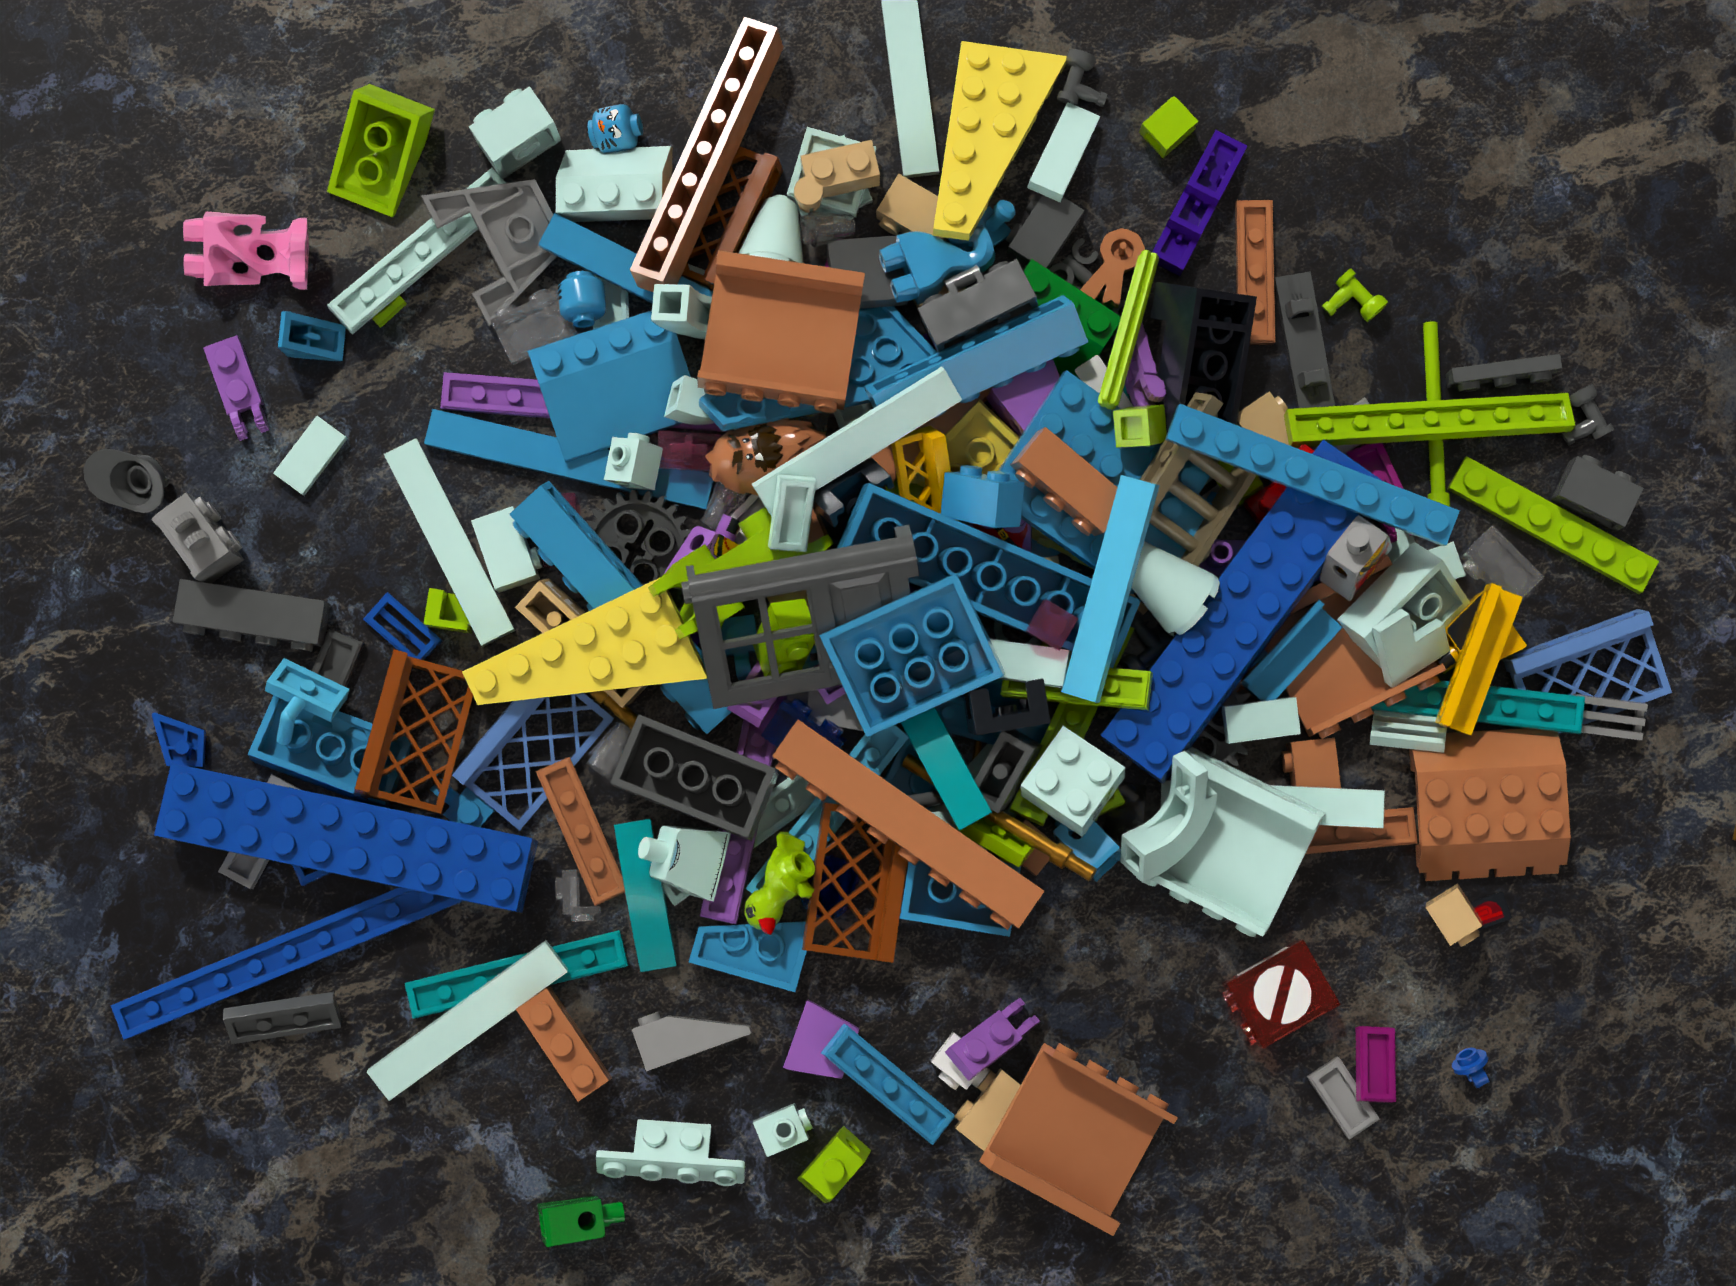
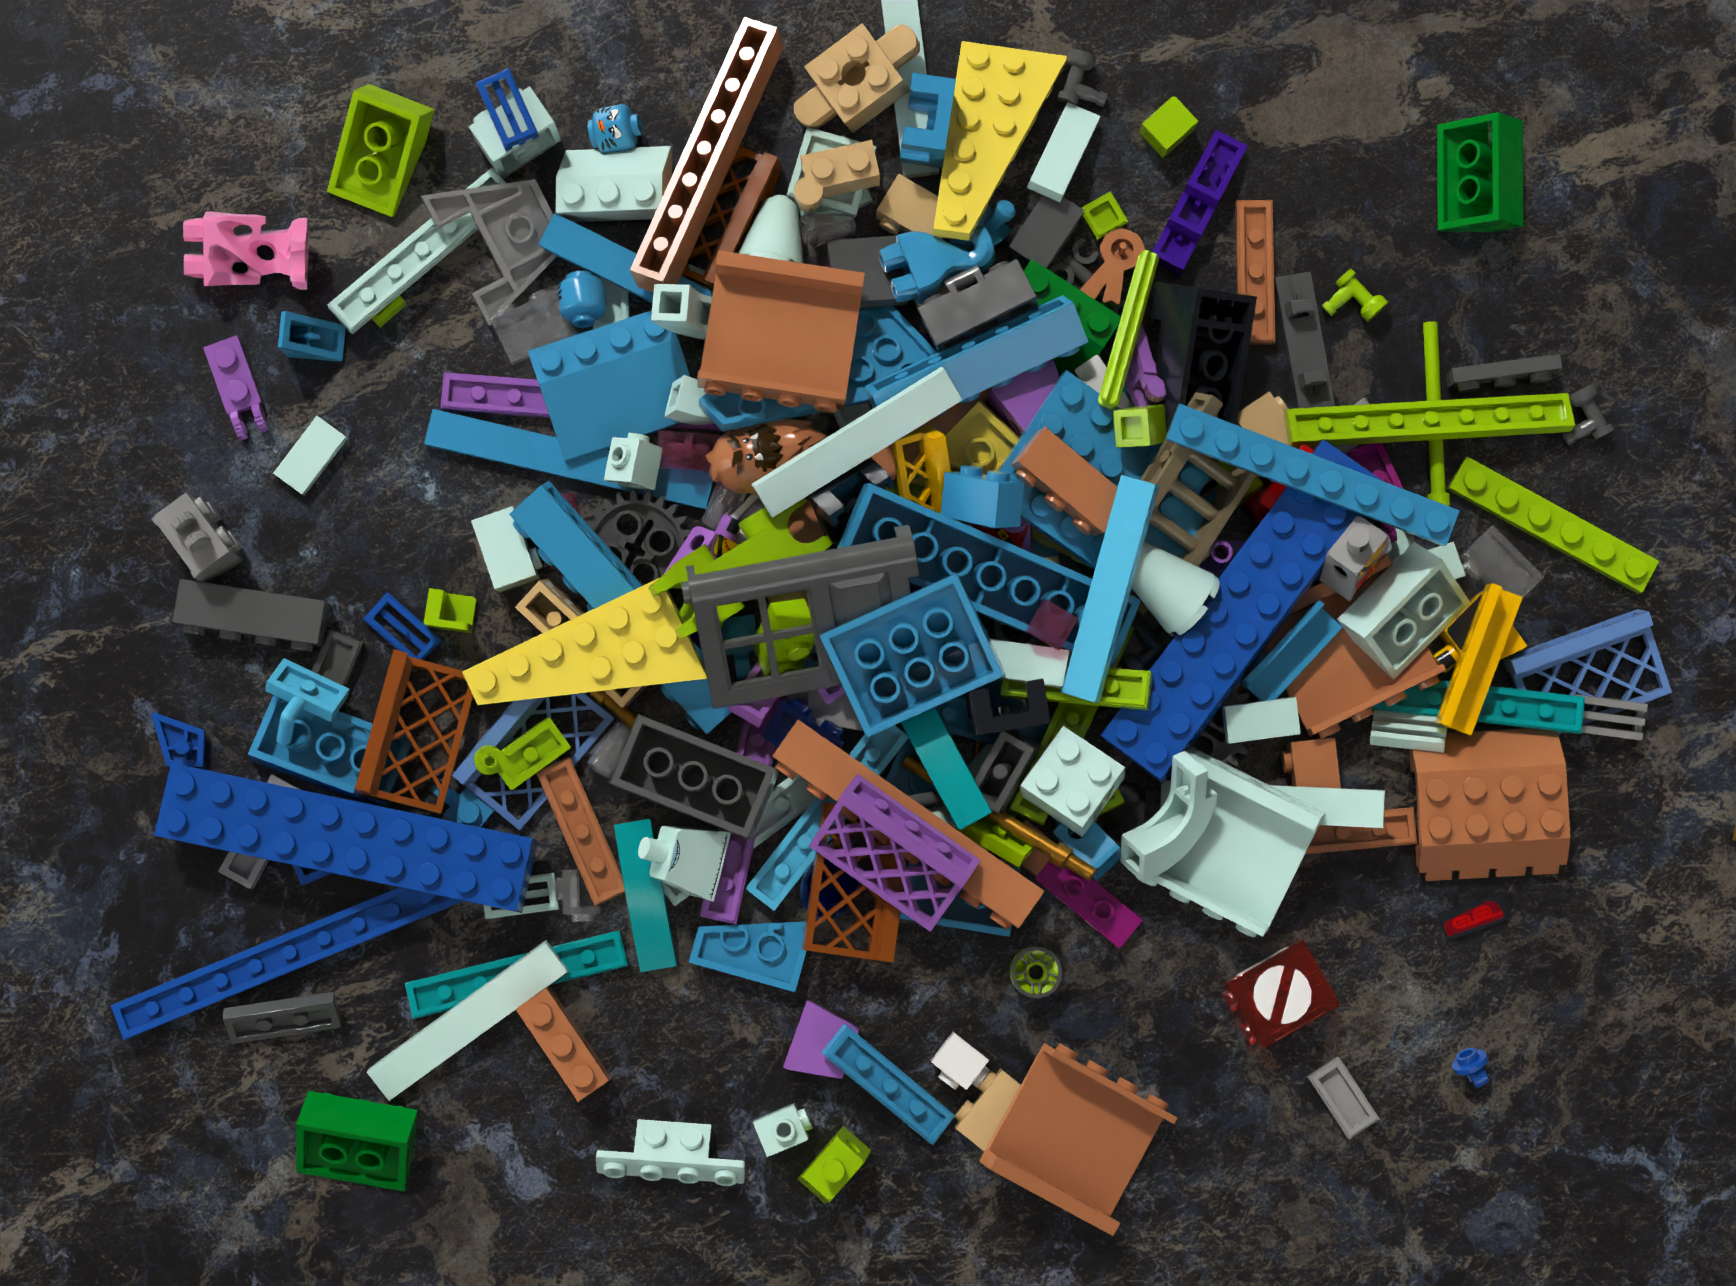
(126, 479): dark grey piece -> none
(355, 1140): none -> green slope
(449, 542): light aqua tile -> none
(520, 137): none -> blue tile
(524, 755): none -> lime hinge
(550, 891): none -> light aqua tile
(560, 1220): green torso -> none
(678, 1037): light grey slope -> none
(784, 879): lime animal -> none
(792, 513): light aqua tile -> none
(857, 77): none -> tan brick
(906, 834): none -> medium lavender fence
(935, 97): none -> dark azure panel
(989, 1040): medium lavender hinge -> none
(1050, 969): none -> wheel
(1090, 902): none -> magenta plate
(1103, 216): none -> lime tile
(1375, 1064): magenta tile -> none
(1407, 652): light aqua tile -> none
(1455, 916): tan brick -> none
(1480, 174): none -> green slope
(1597, 492): dark grey brick -> none

